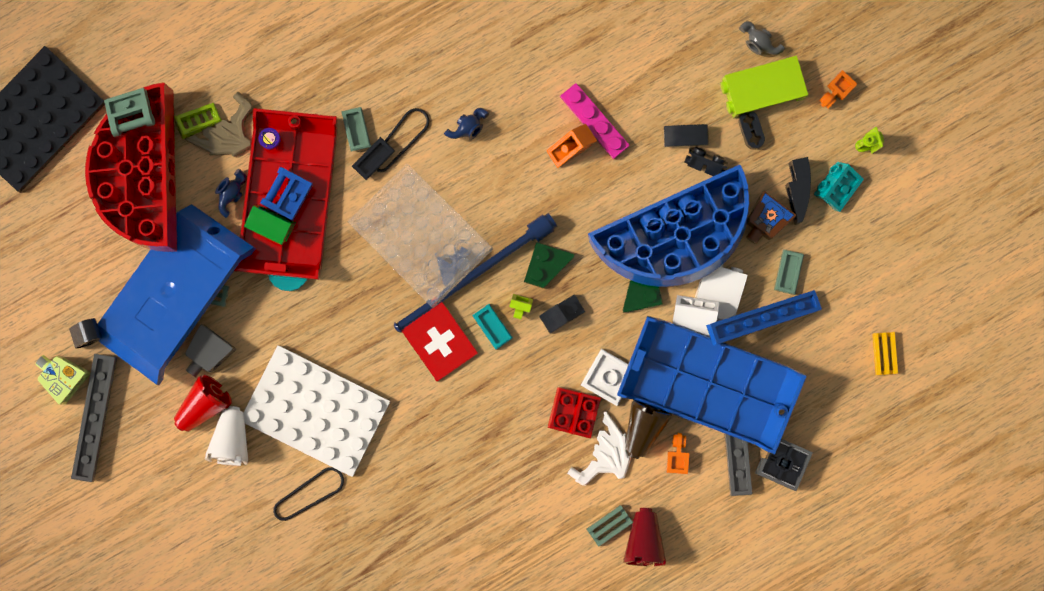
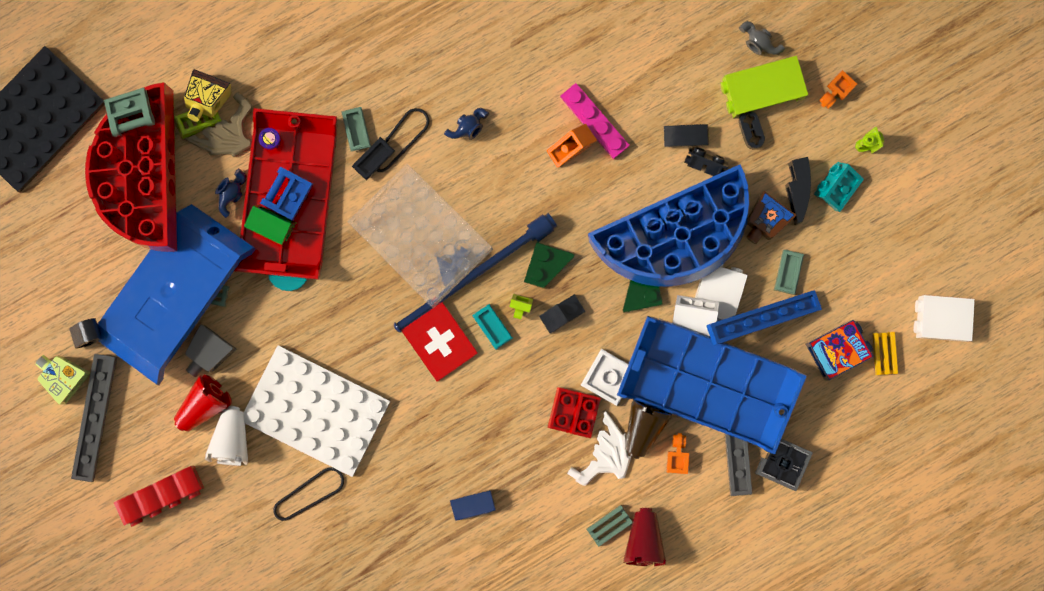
(159, 495): none -> red brick
(205, 95): none -> torso
(473, 505): none -> dark blue slope
(840, 349): none -> brick
(944, 318): none -> white brick

